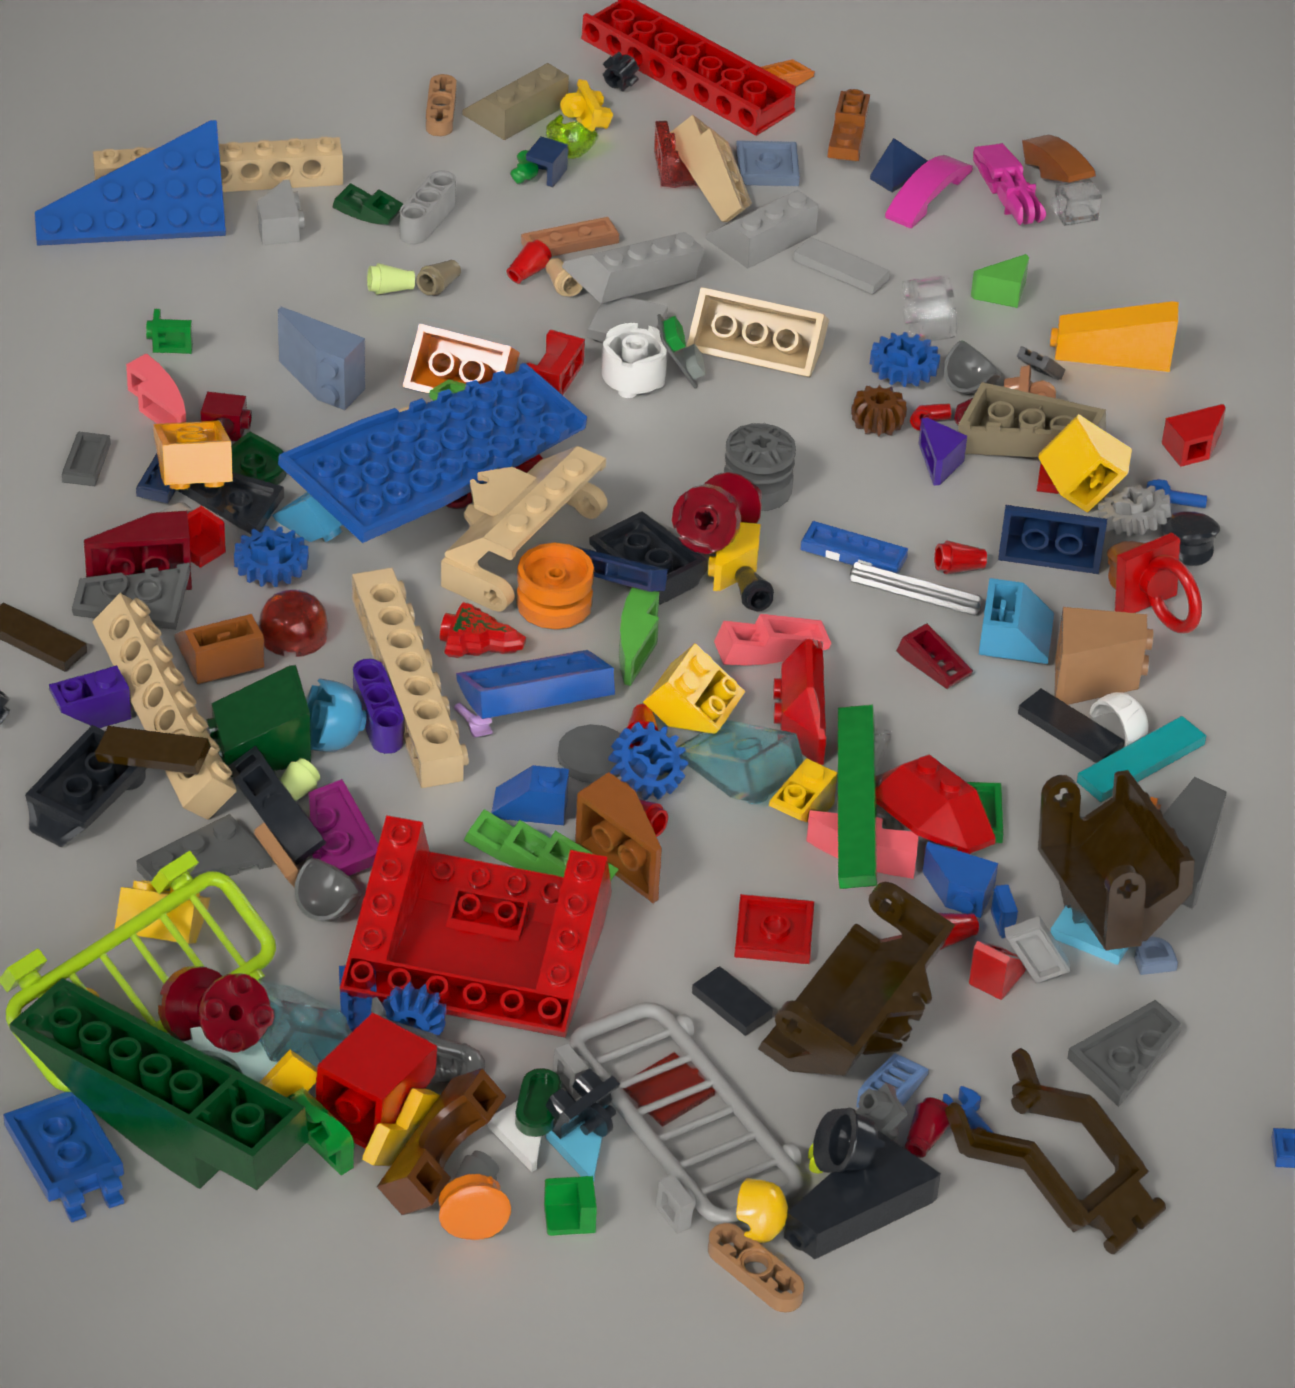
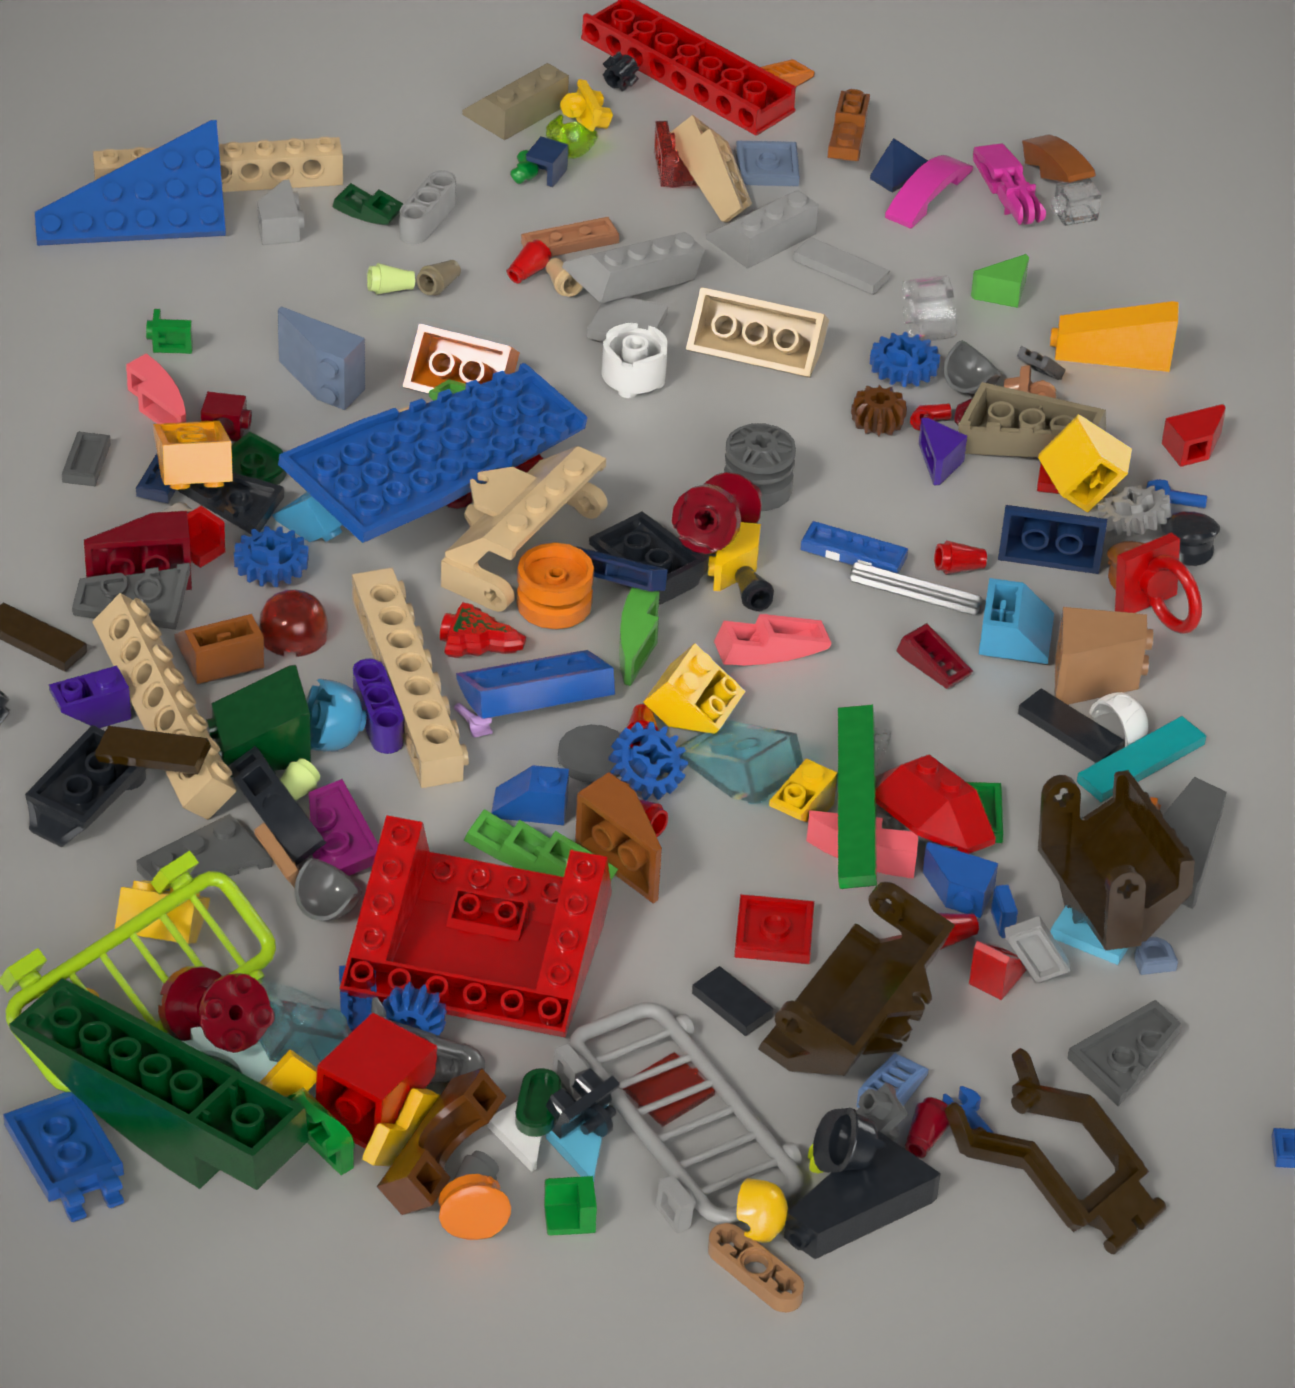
(436, 97): medium nougat beam -> none
(561, 361): red panel -> none
(688, 359): piece -> none
(803, 698): red wedge -> none

